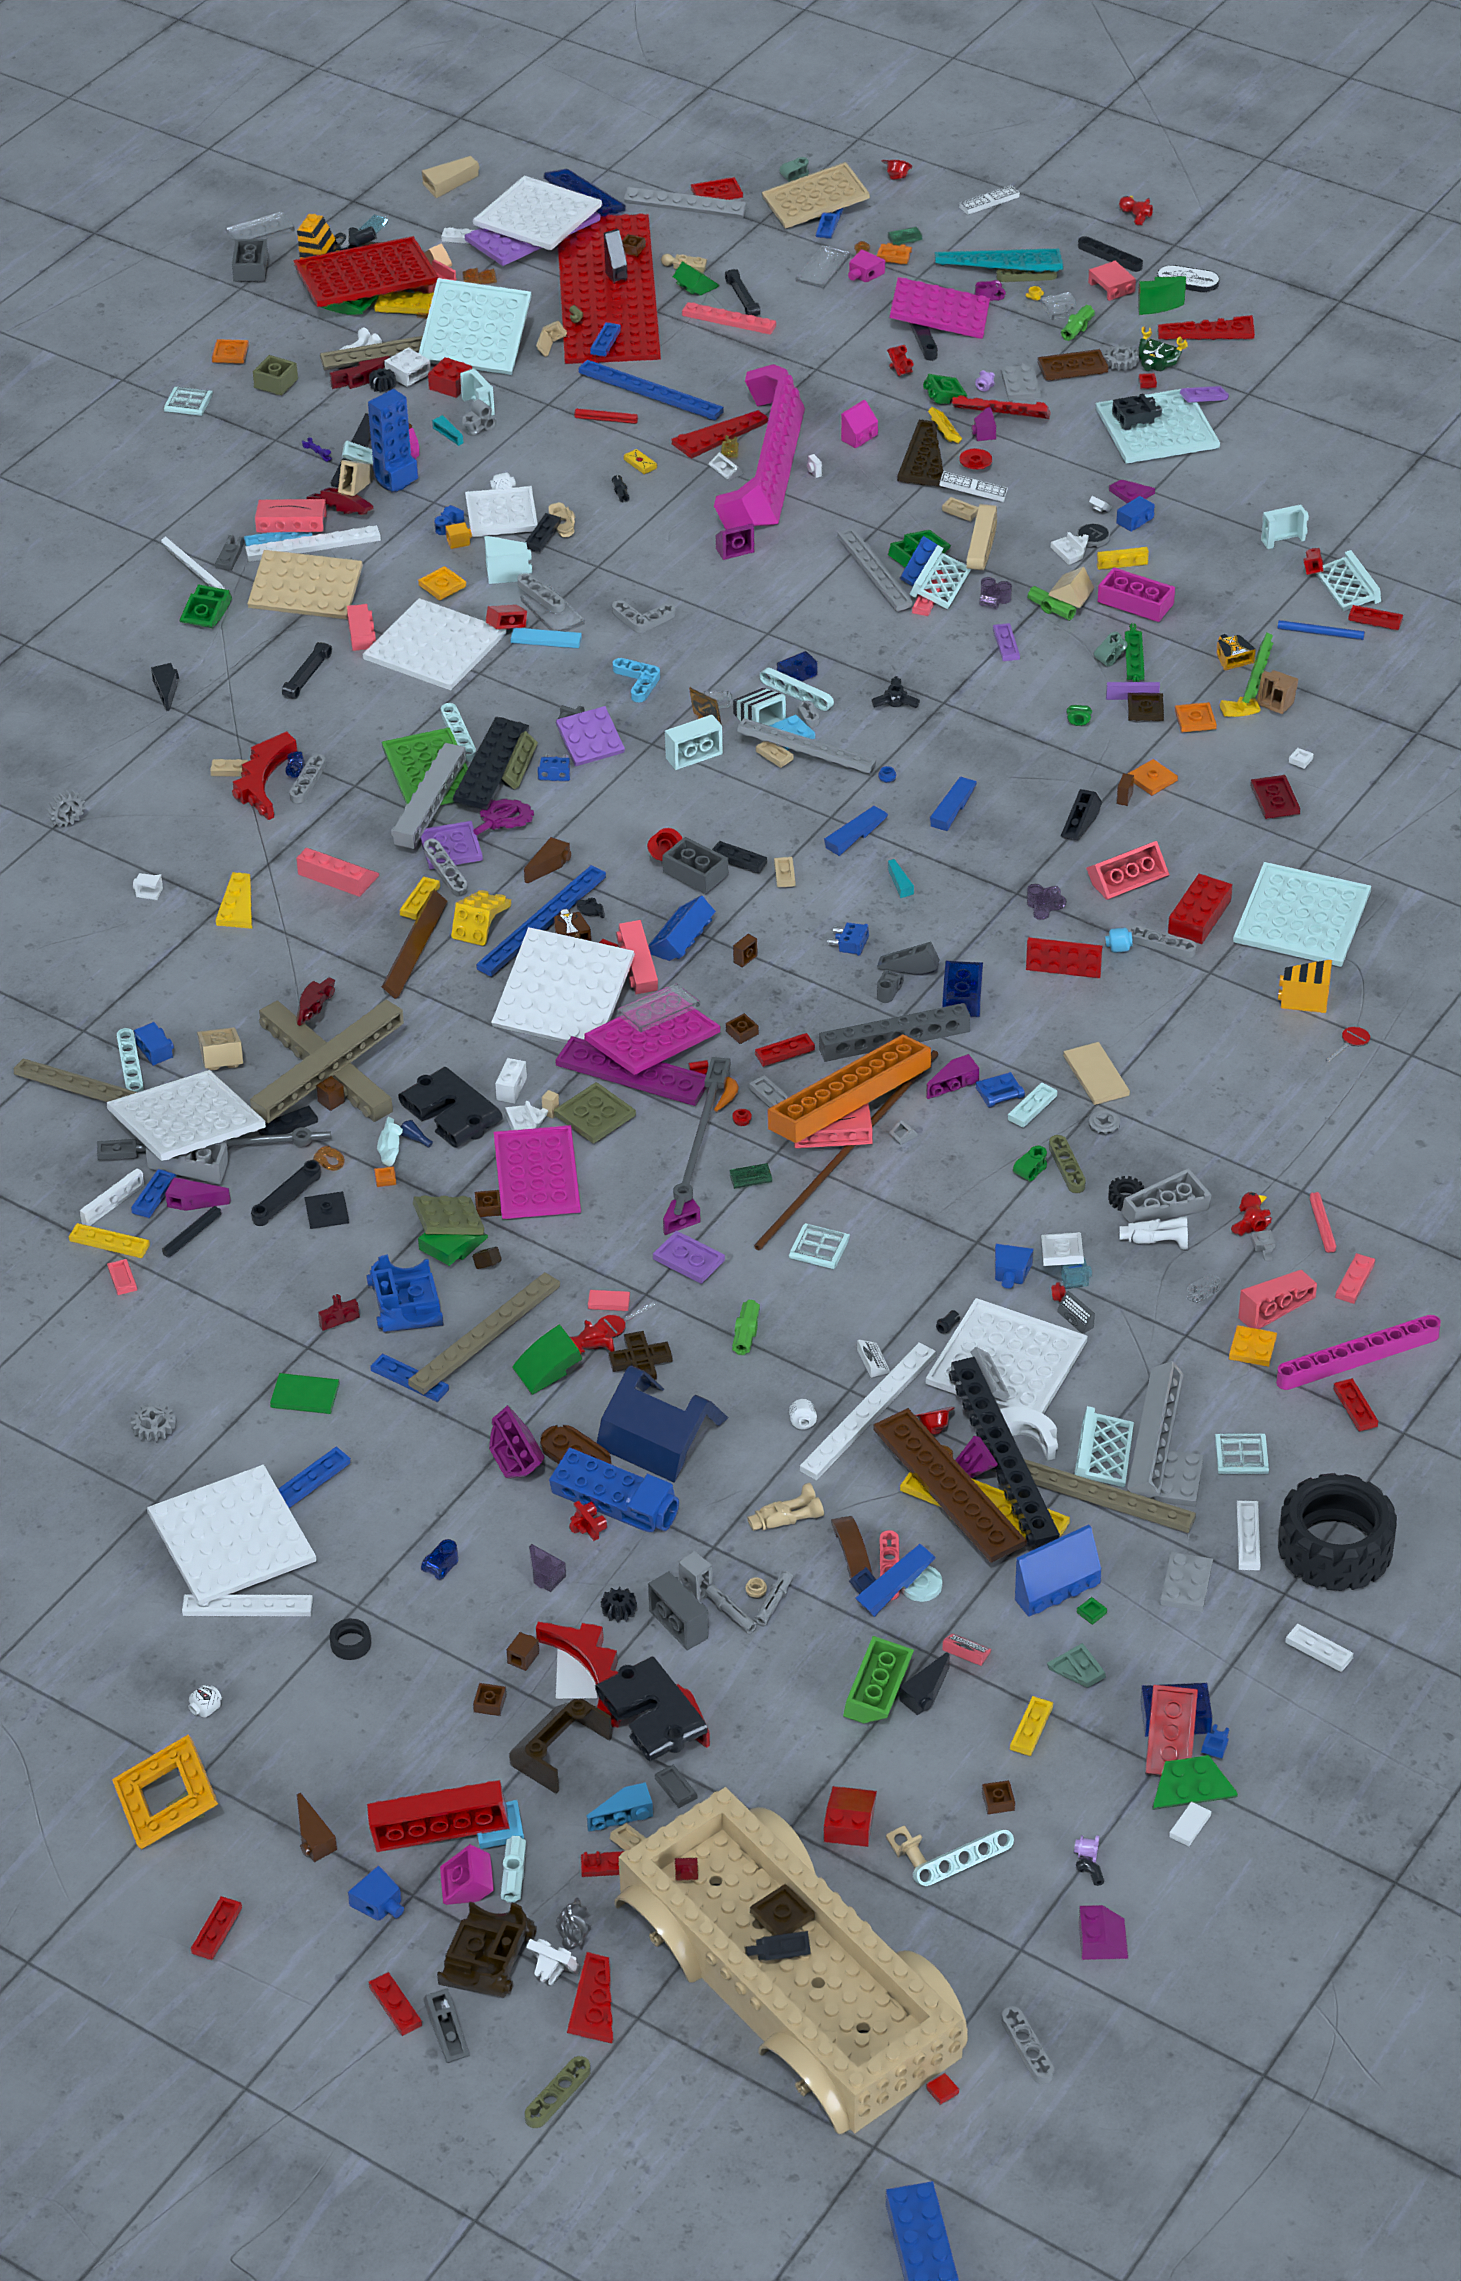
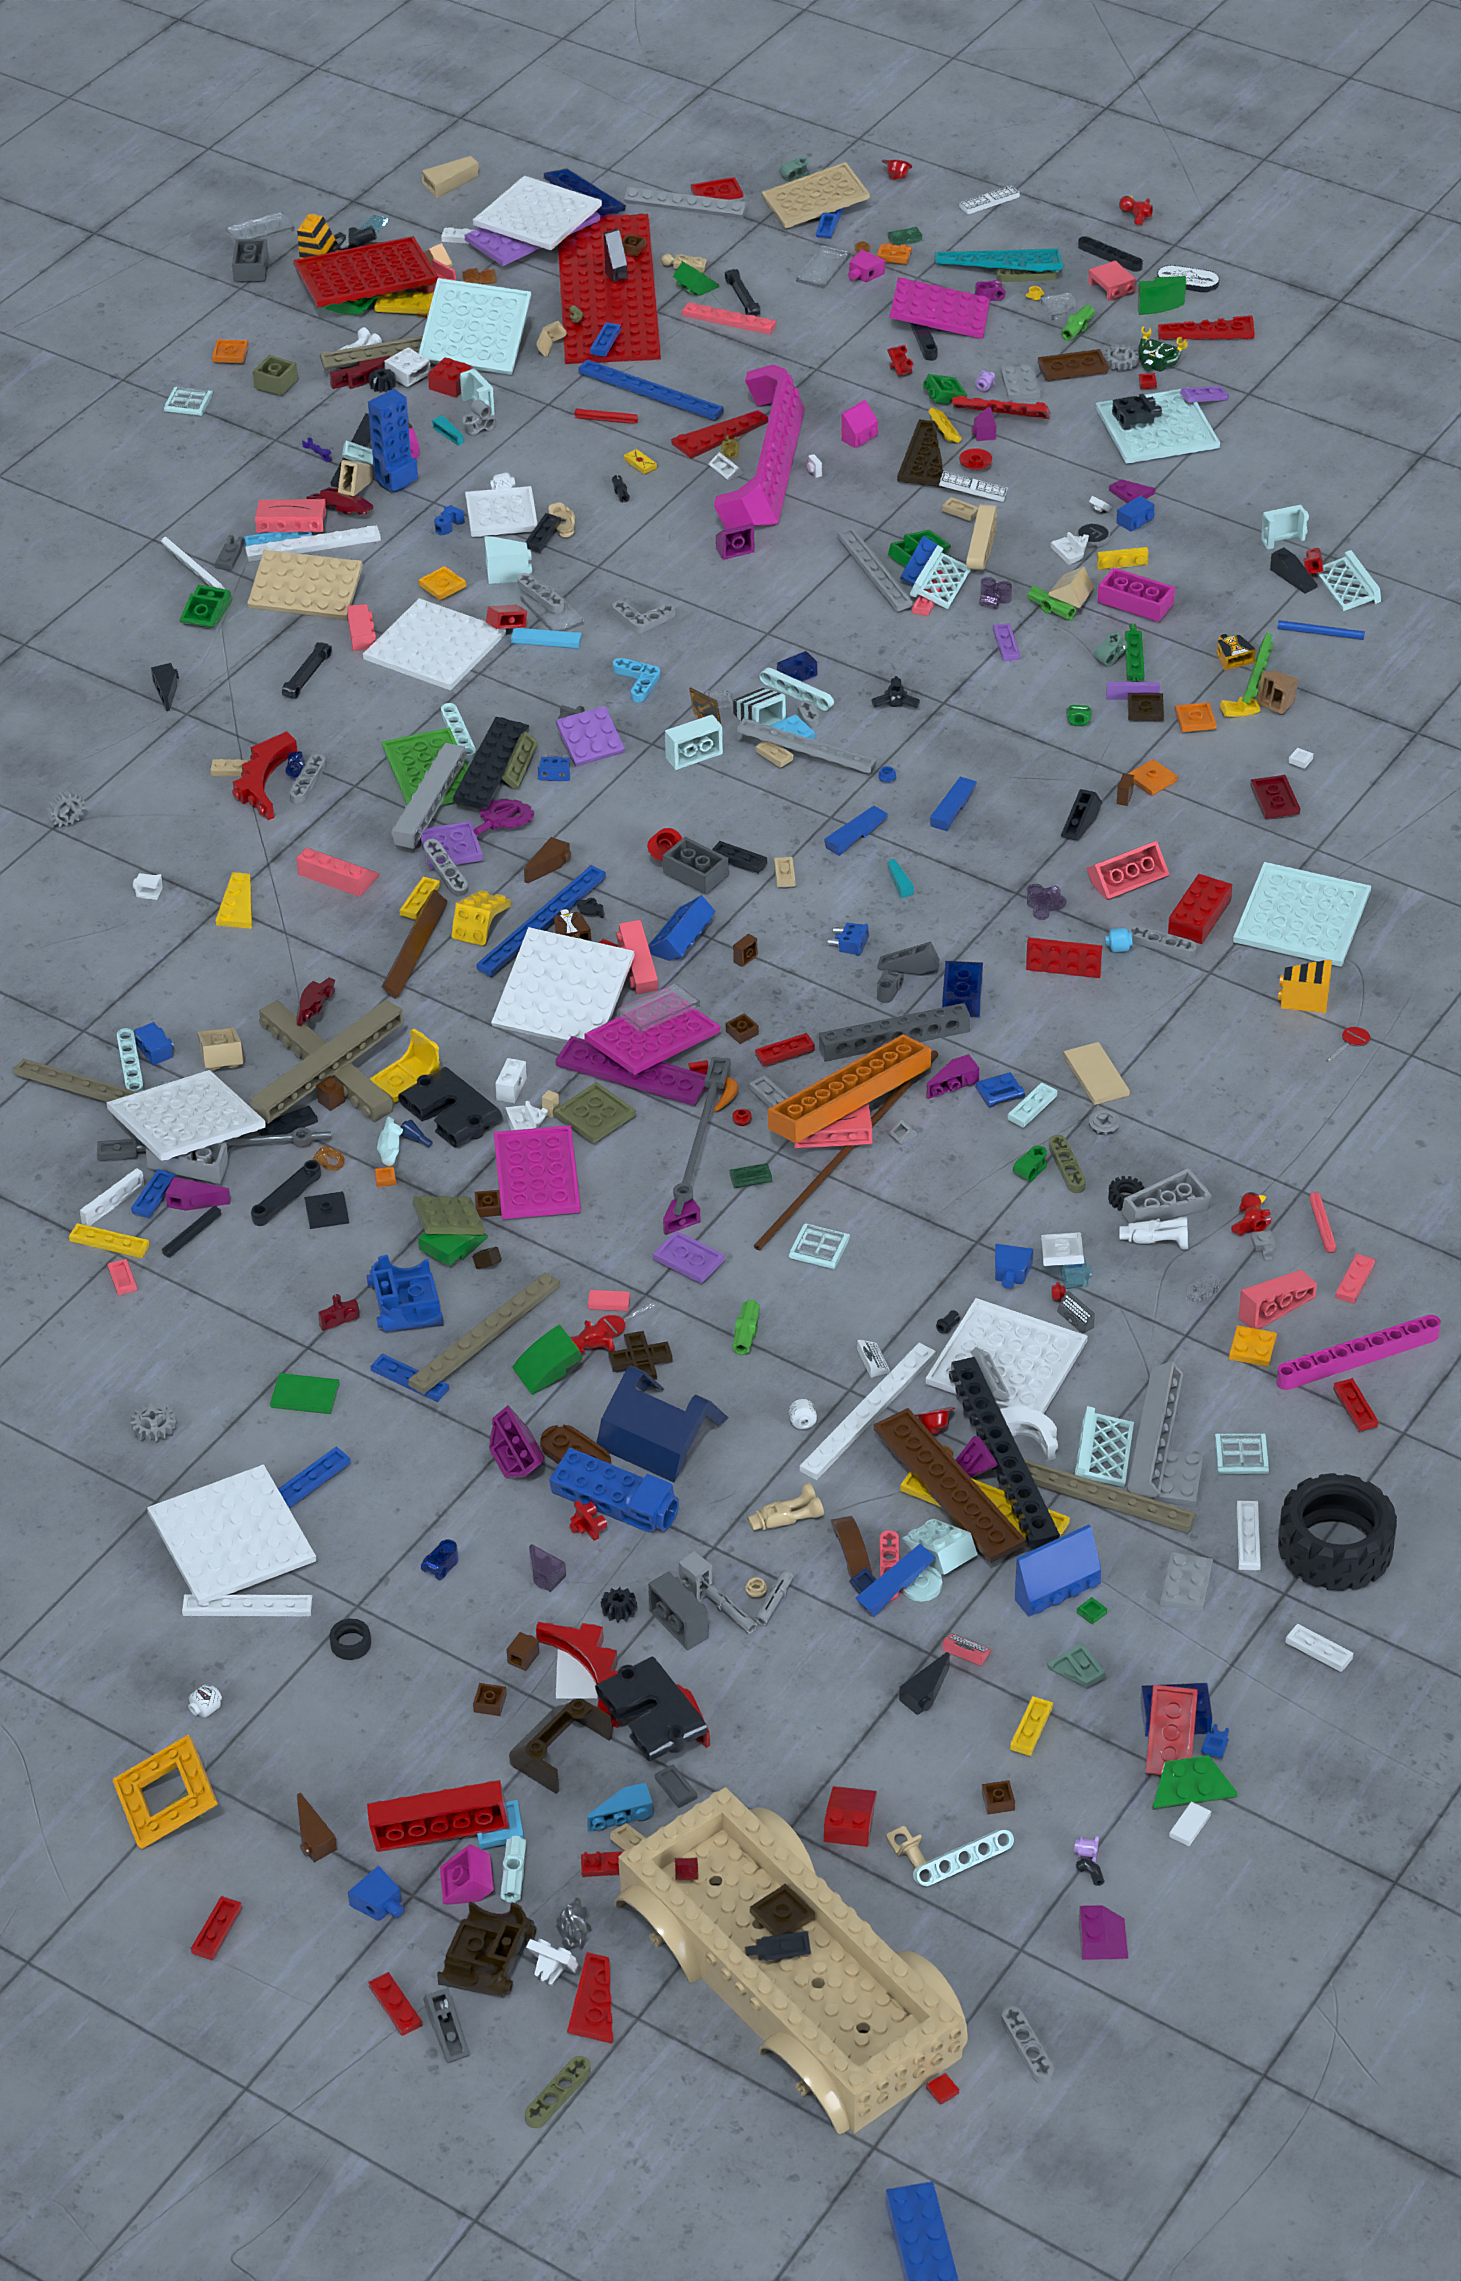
(419, 1060): none -> yellow bracket
(458, 535): light orange brick -> none
(877, 1681): bright green slope -> none
(946, 1542): none -> light aqua slope
(1289, 568): none -> black slope
(1375, 617): red plate -> none

